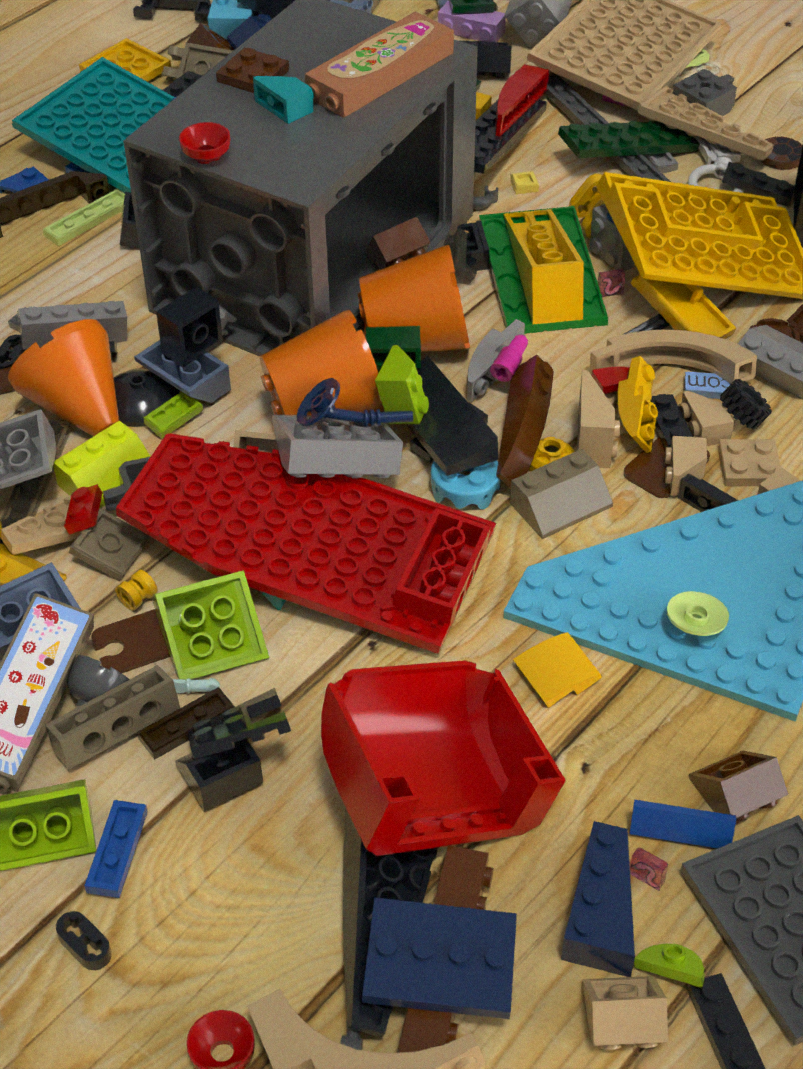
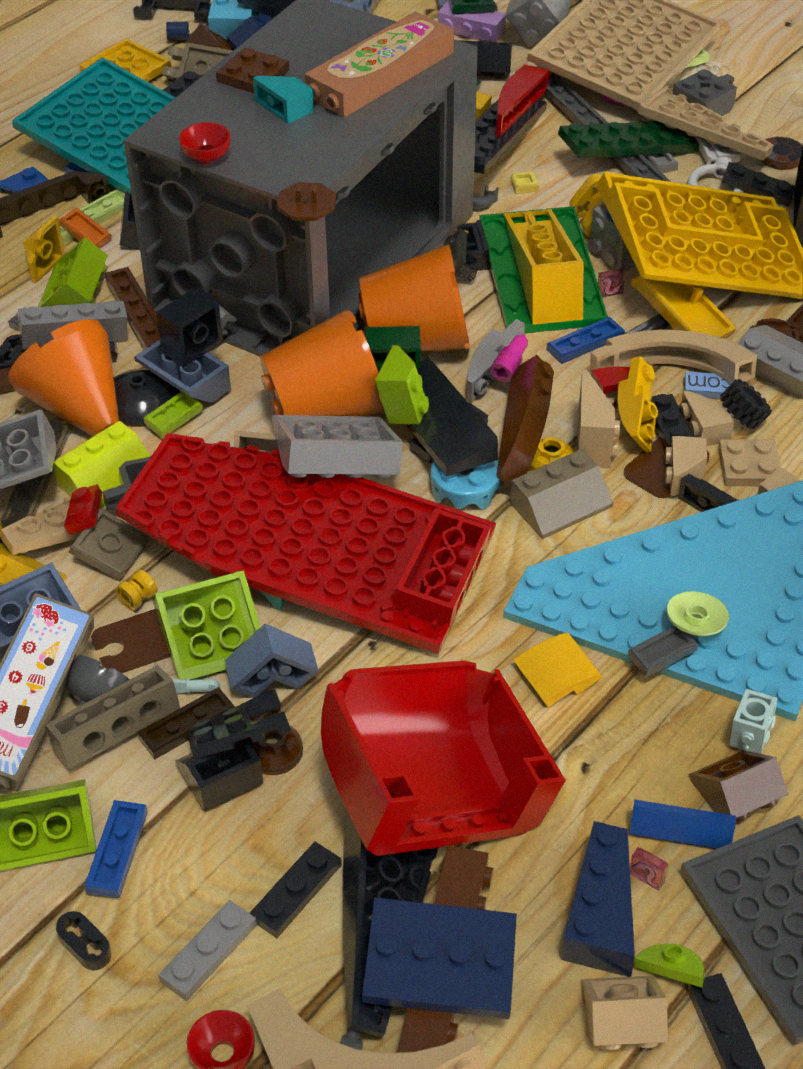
(44, 249): none -> yellow slope
(75, 276): none -> lime slope
(83, 226): none -> orange tile
(137, 307): none -> reddish brown plate
(177, 31): none -> dark blue beam
(207, 950): none -> light grey plate
(270, 657): none -> sand blue brick
(280, 756): none -> reddish brown piece
(296, 889): none -> black plate
(306, 201): none -> reddish brown piece
(323, 406): dark blue dish -> none
(398, 244): reddish brown slope -> none
(584, 340): none -> blue tile
(662, 650): none -> dark grey tile
(753, 721): none -> light aqua head

